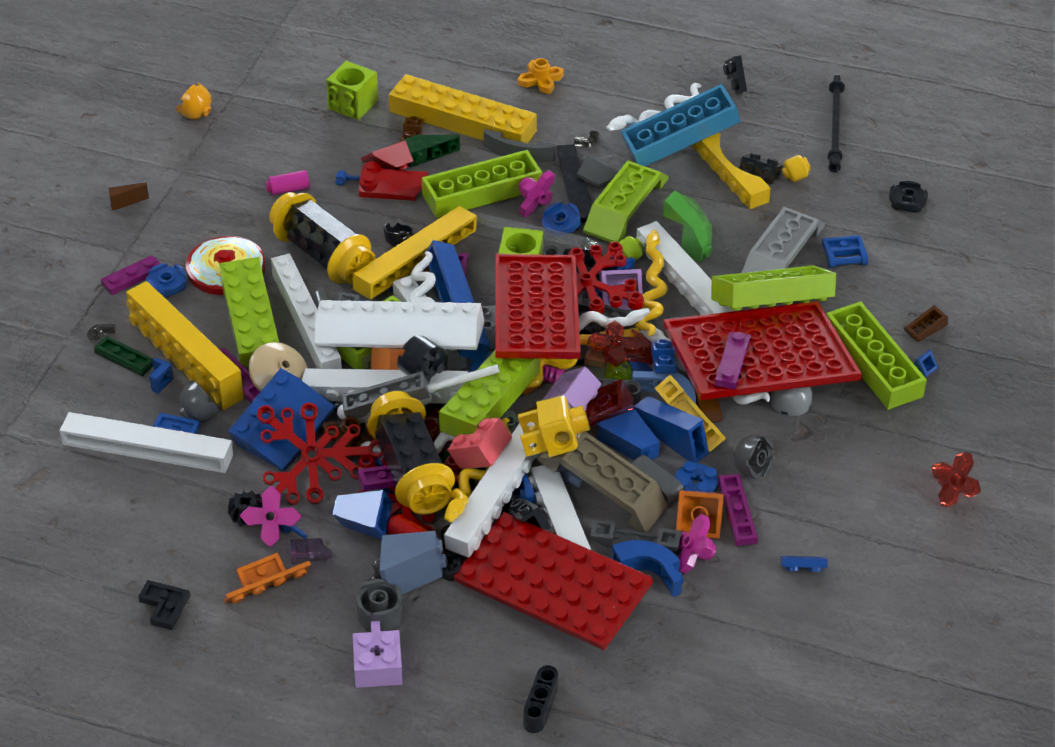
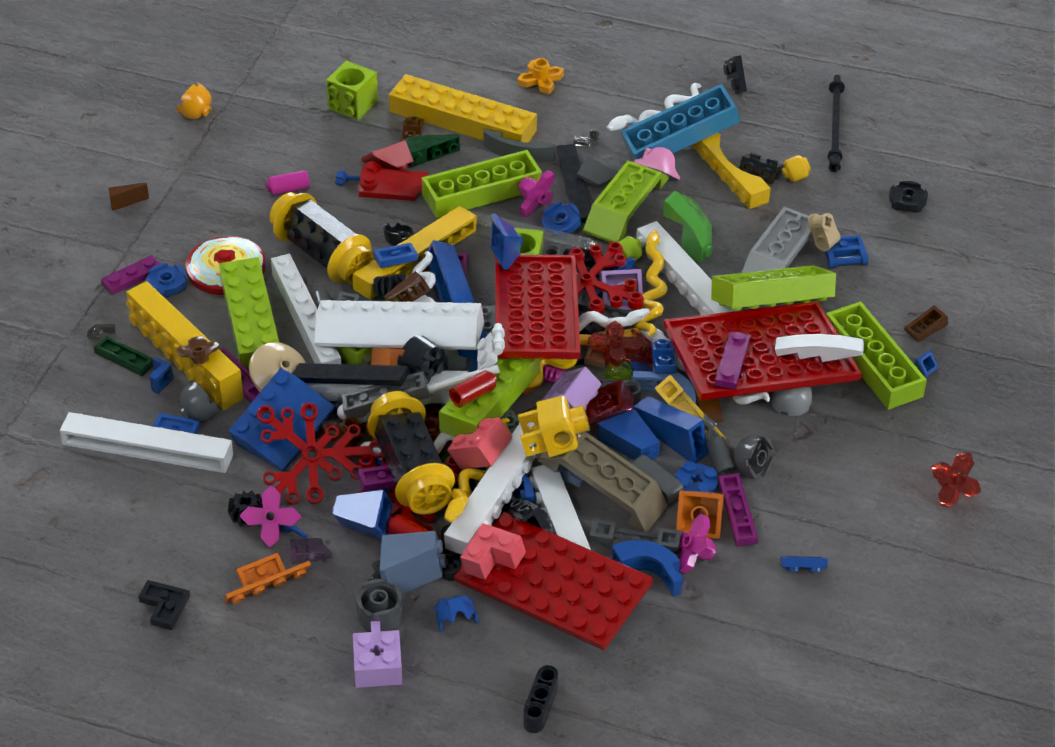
(198, 349): none -> reddish brown plate
(352, 374): none -> black tile
(386, 283): none -> black gear
(395, 255): none -> blue plate
(407, 283): none -> reddish brown slope
(447, 609): none -> blue helmet
(472, 388): none -> red brick
(489, 547): none -> coral brick
(491, 347): none -> white plate
(504, 241): none -> blue slope
(659, 159): none -> bright pink hat
(718, 449): none -> dark grey wheel
(823, 345): none -> white slope
(825, 231): none -> tan piece

